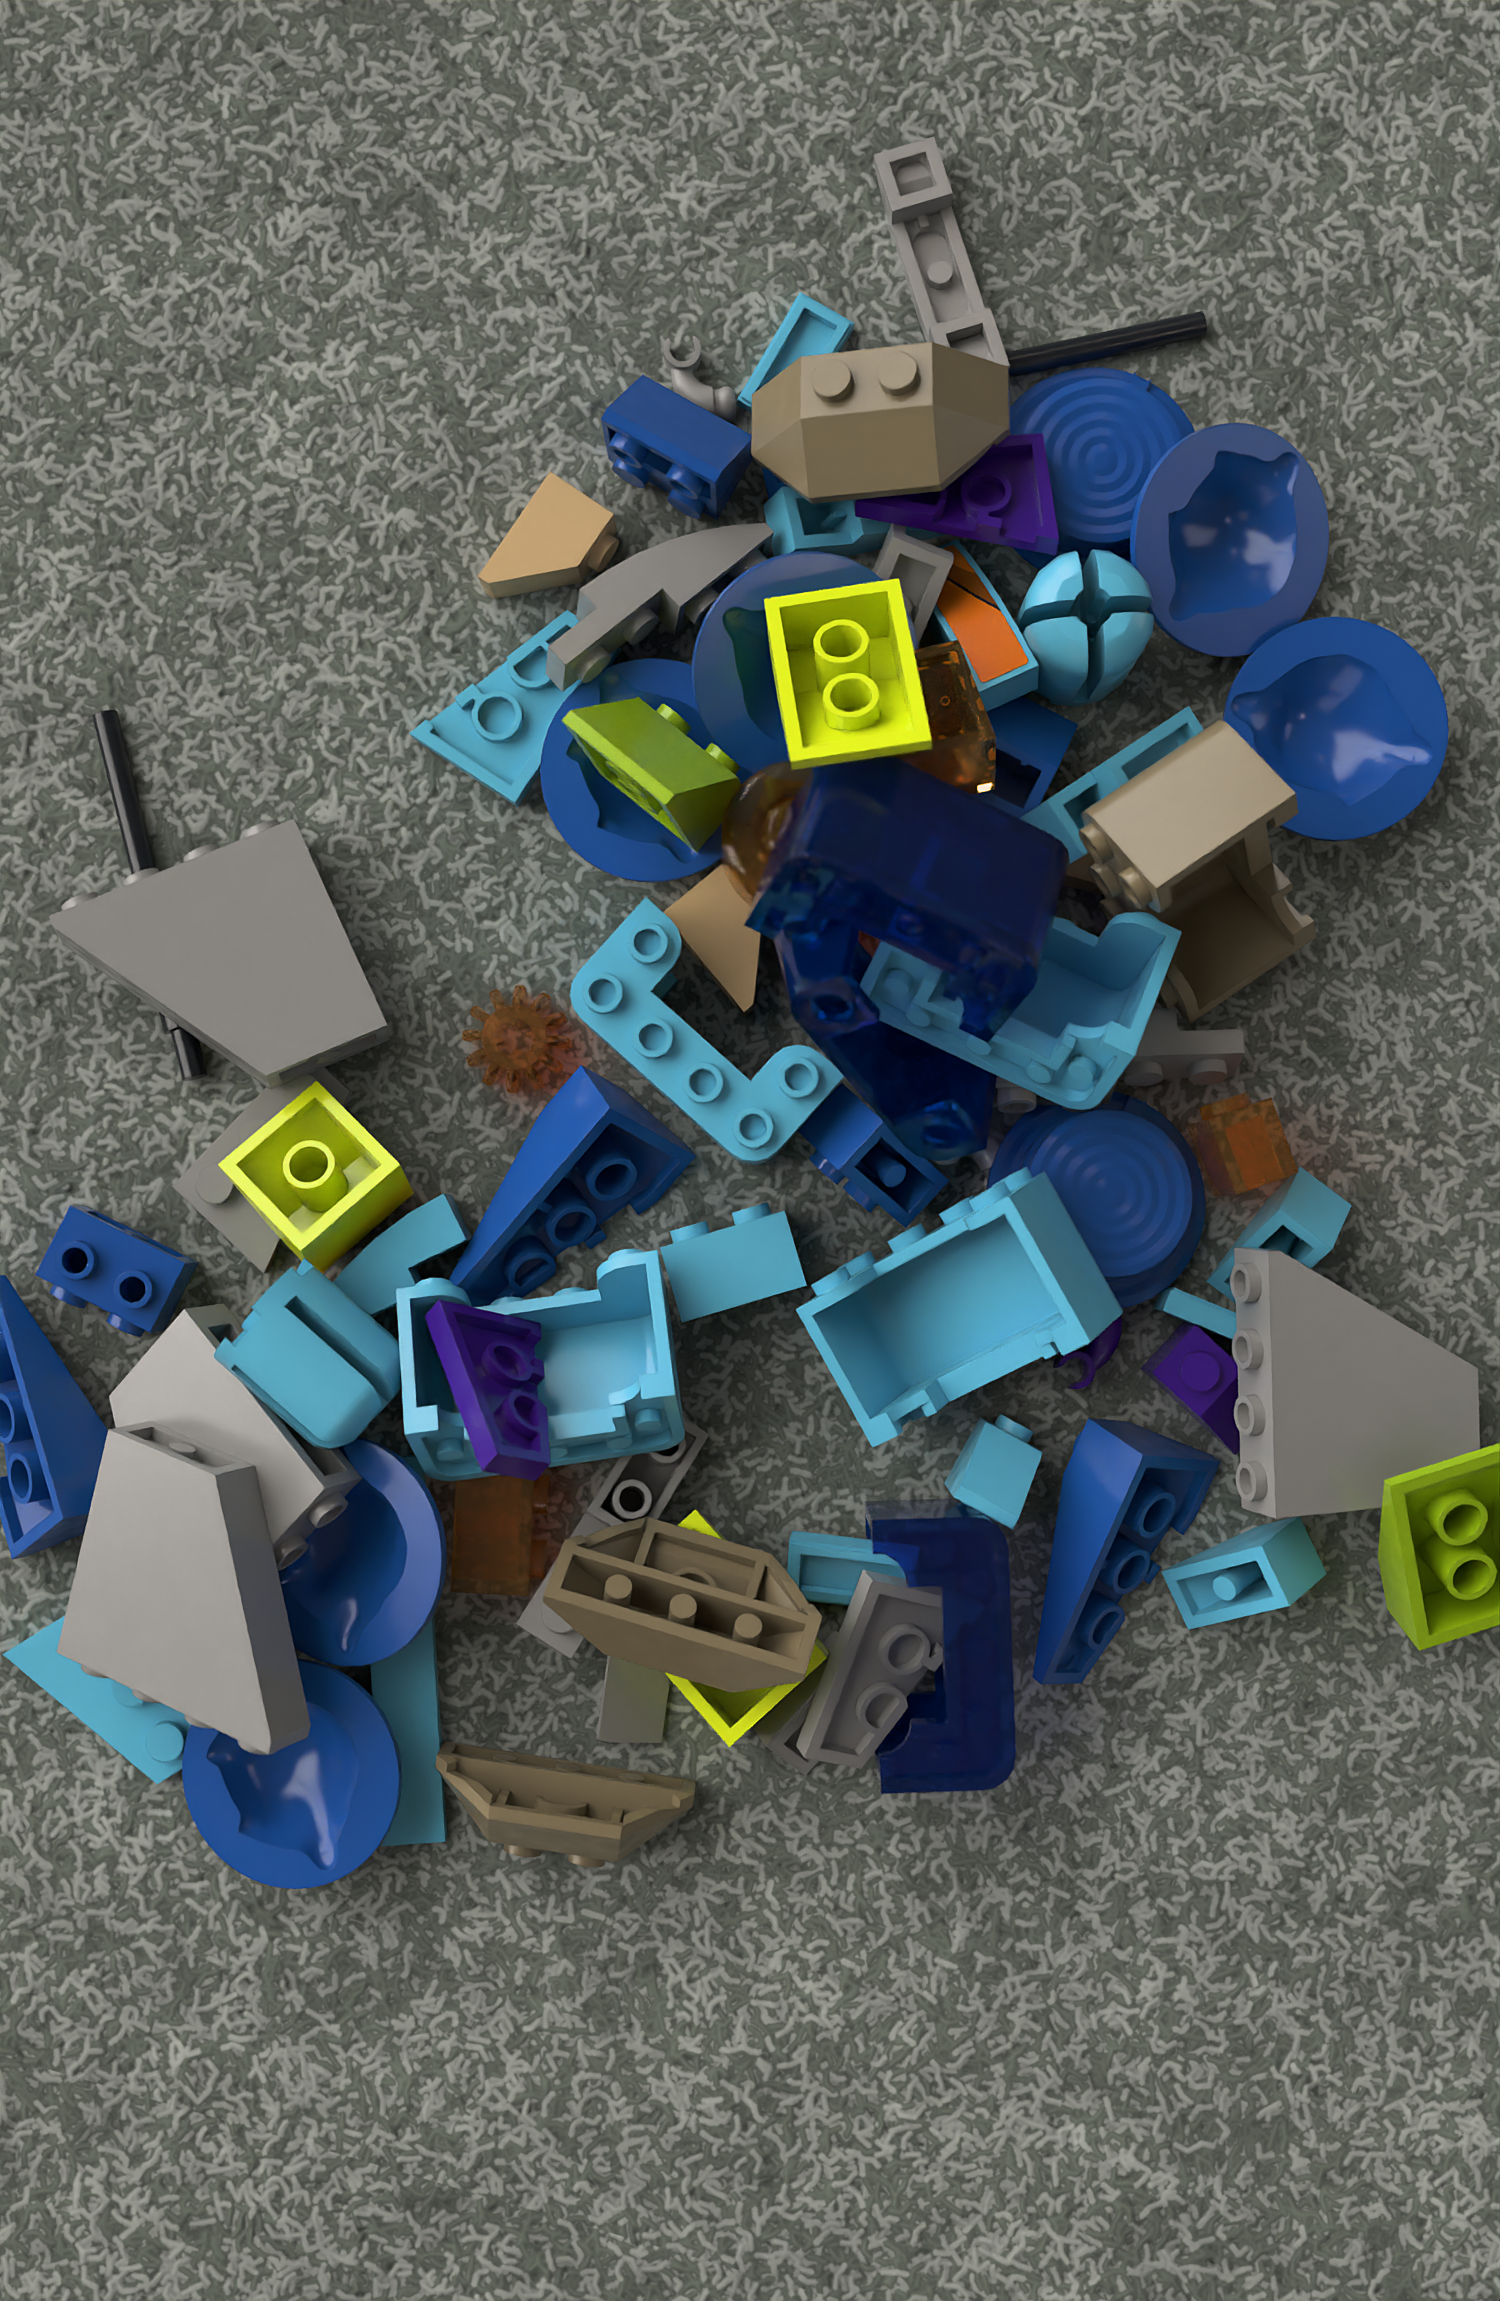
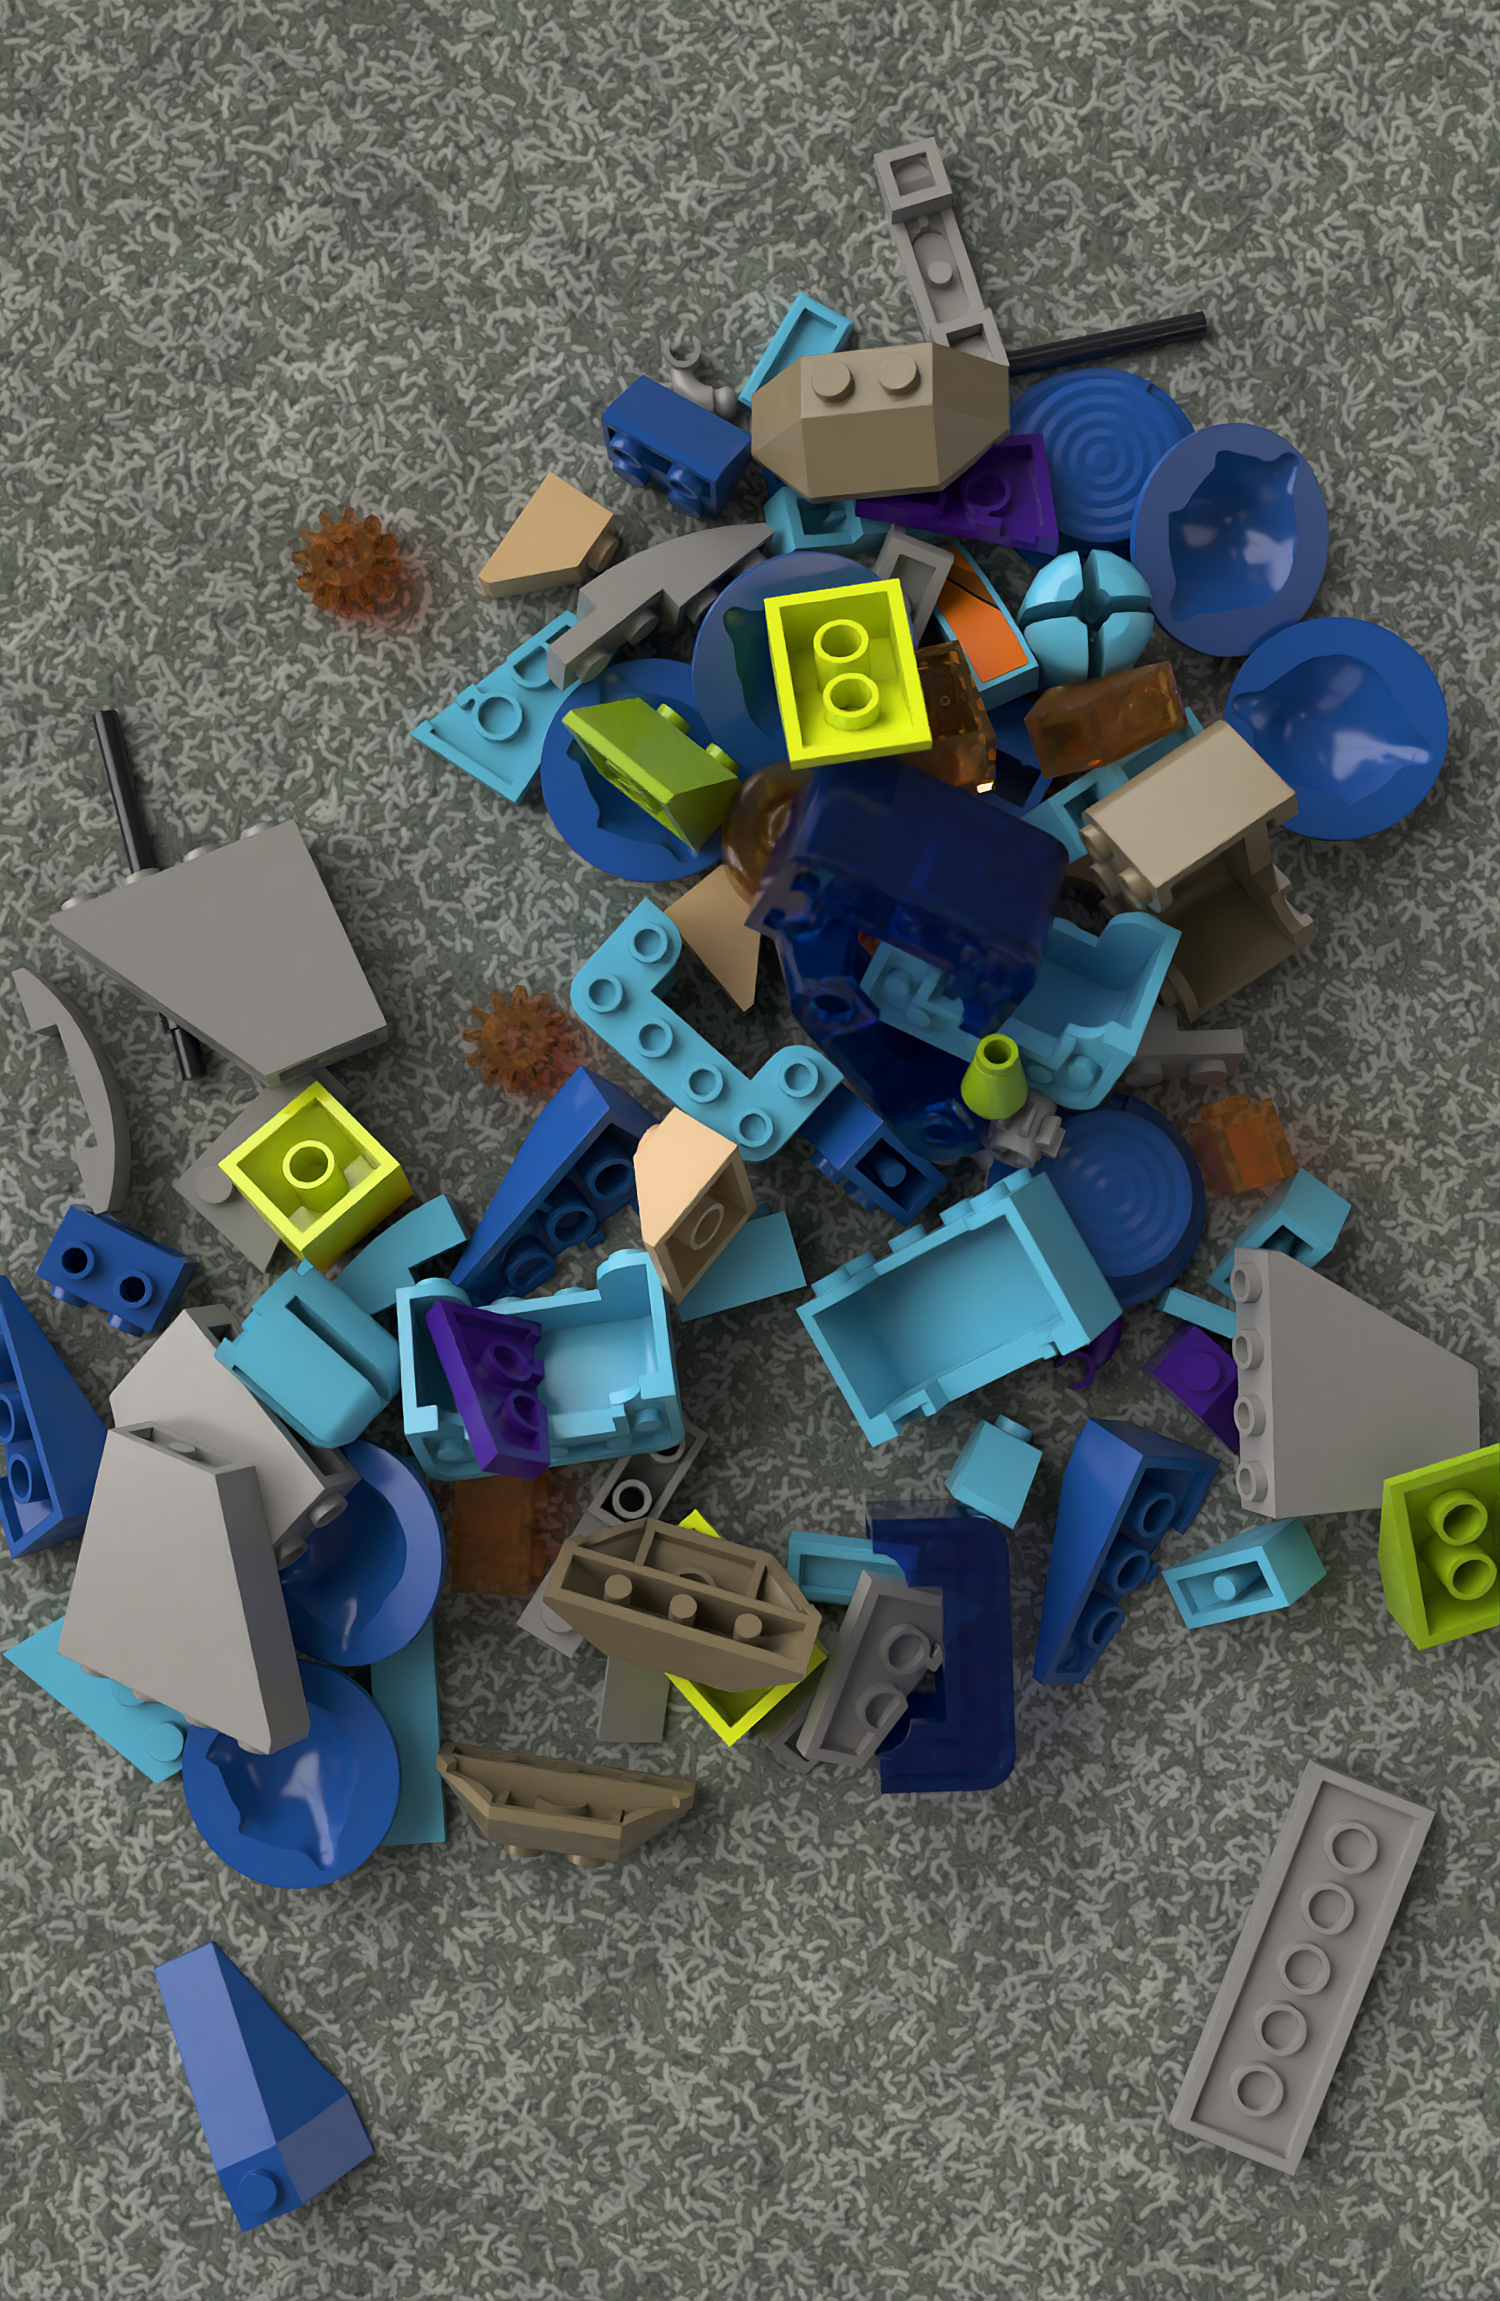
(108, 1165): none -> light grey slope
(263, 2099): none -> blue wedge
(346, 584): none -> clear orange gear
(689, 1199): none -> tan slope
(995, 1079): none -> lime cone
(1027, 1133): none -> light grey gear
(1104, 718): none -> clear orange slope
(1301, 1967): none -> light grey plate

